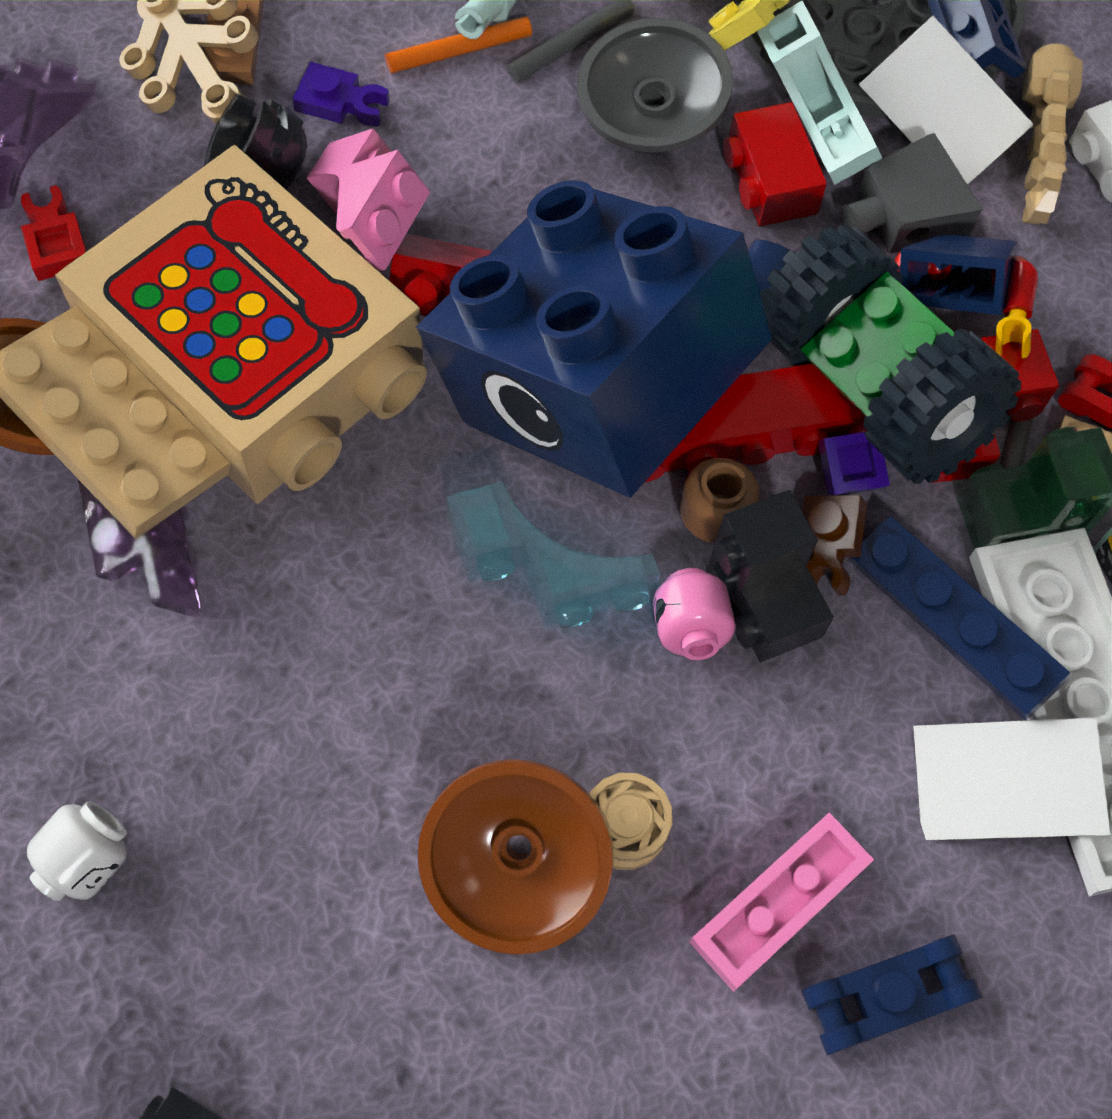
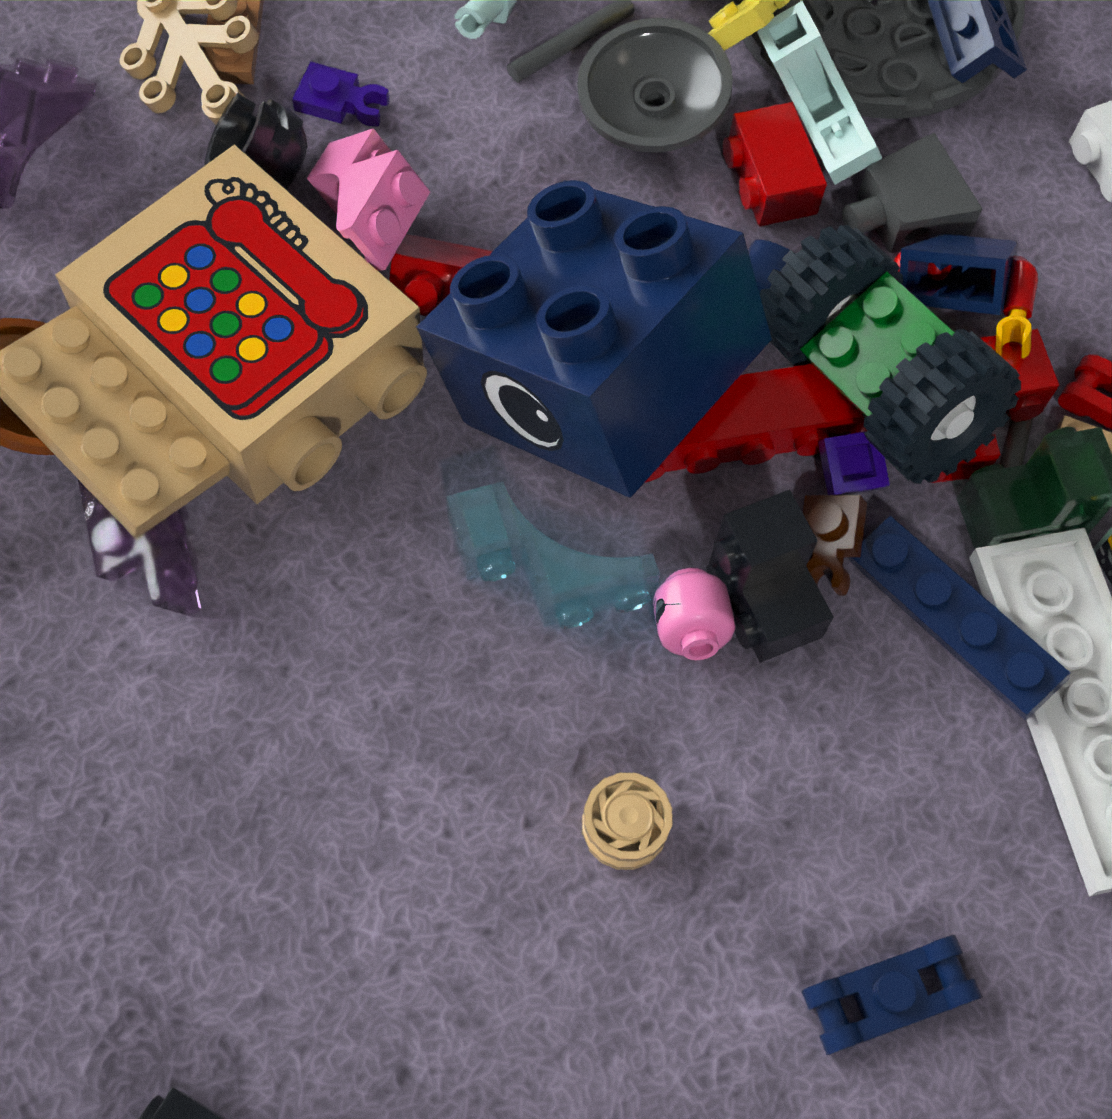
(52, 236): red plate -> none
(77, 851): white head -> none
(457, 45): orange bar -> none
(510, 897): dark orange dish -> none
(714, 490): medium nougat head -> none
(780, 901): bright pink plate -> none
(943, 91): white sticker -> none
(1011, 779): white sticker -> none
(1049, 87): tan sword -> none

